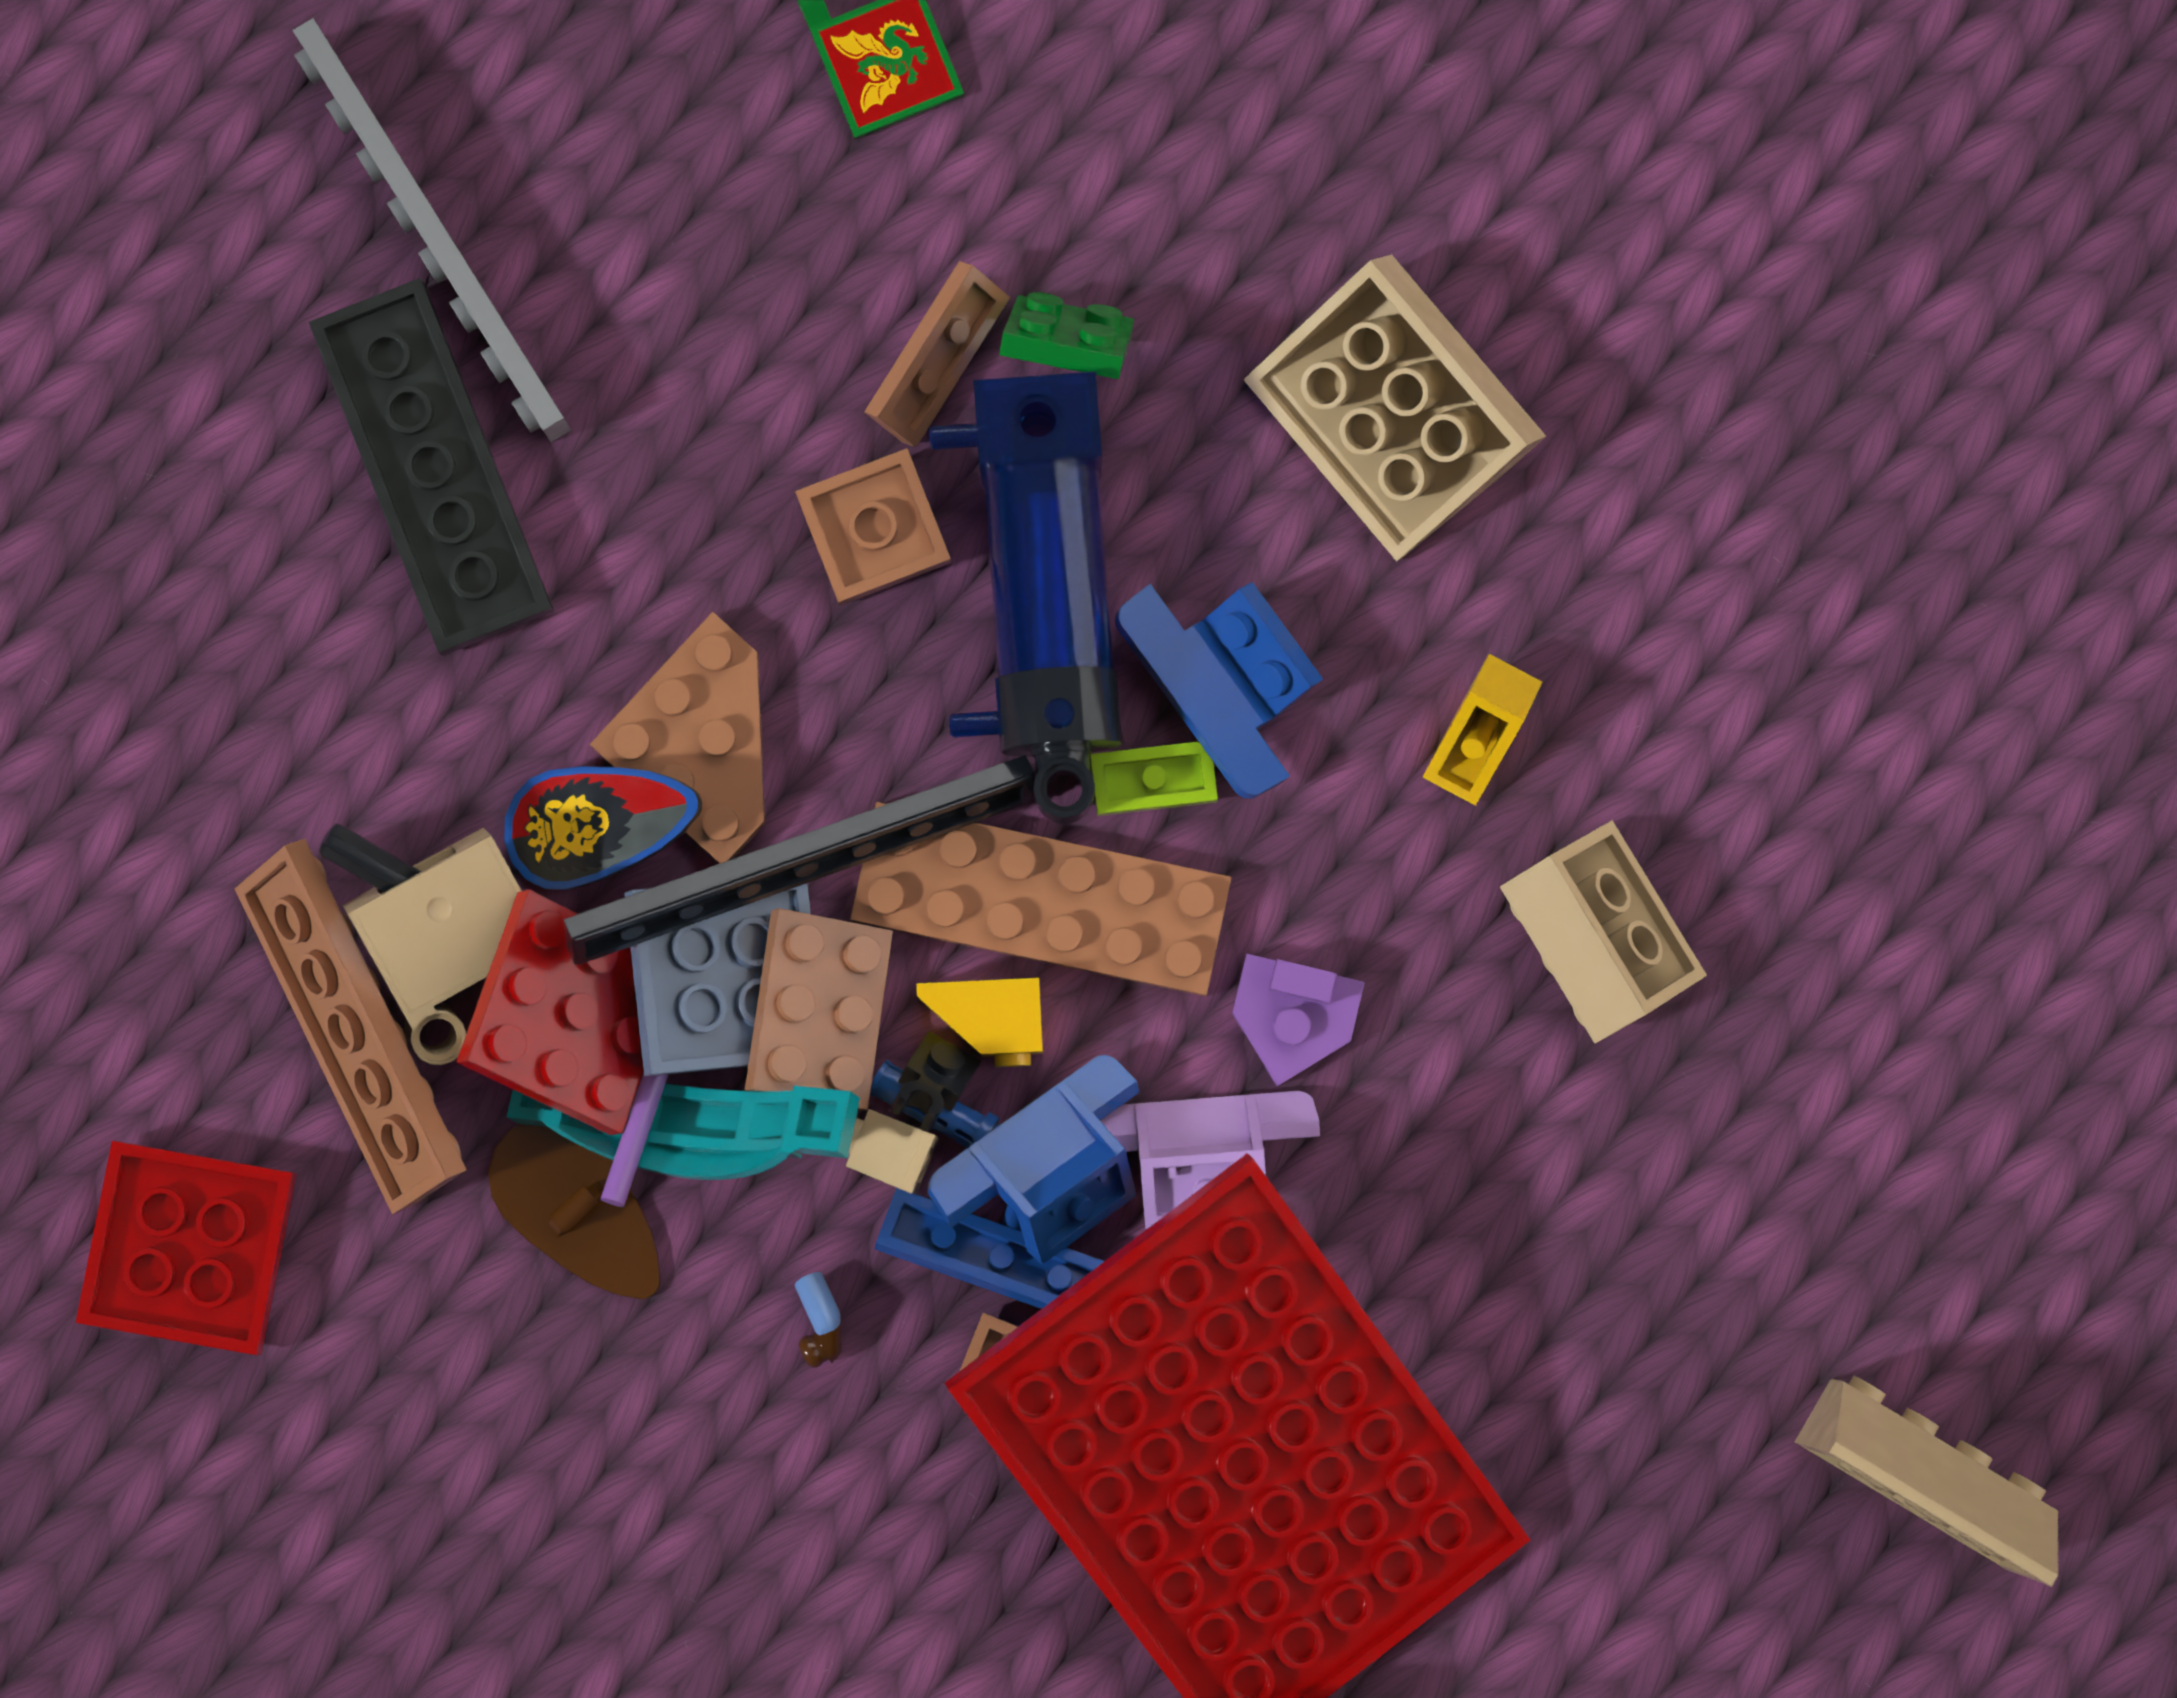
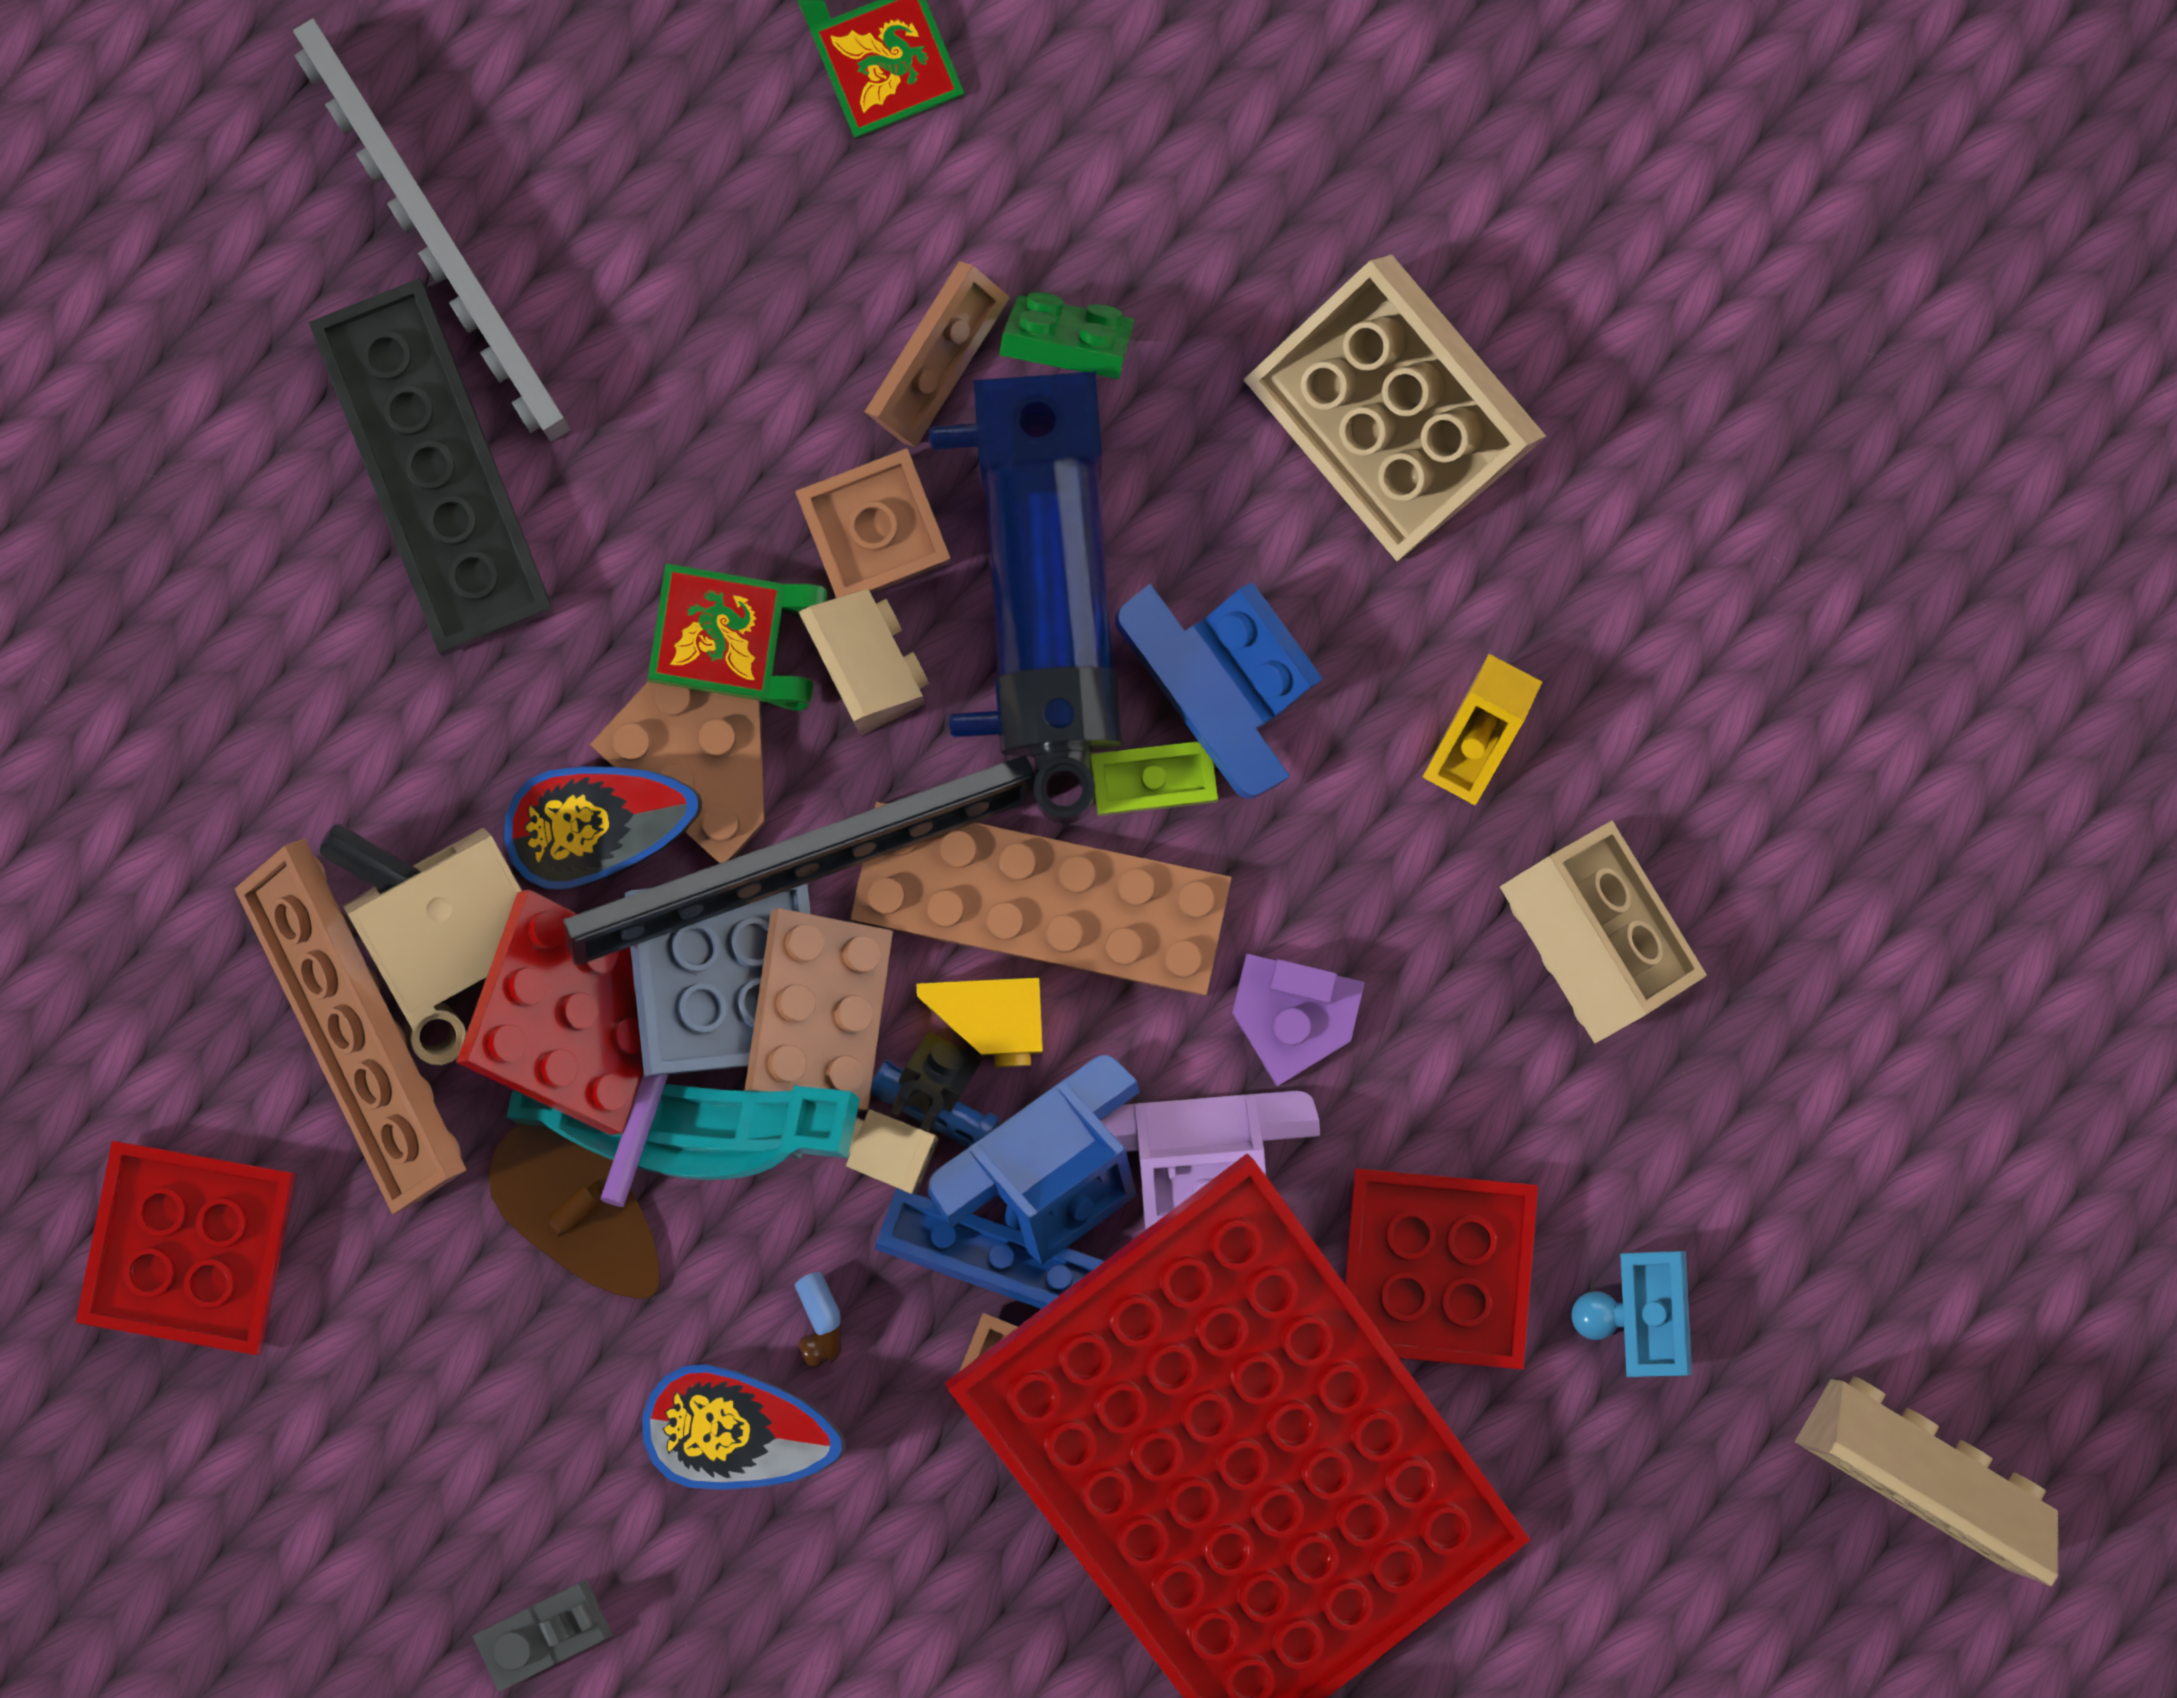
(542, 1635): none -> dark grey plate
(723, 633): none -> flag
(734, 1431): none -> shield
(864, 659): none -> tan slope
(1443, 1264): none -> red plate
(1651, 1313): none -> dark azure plate

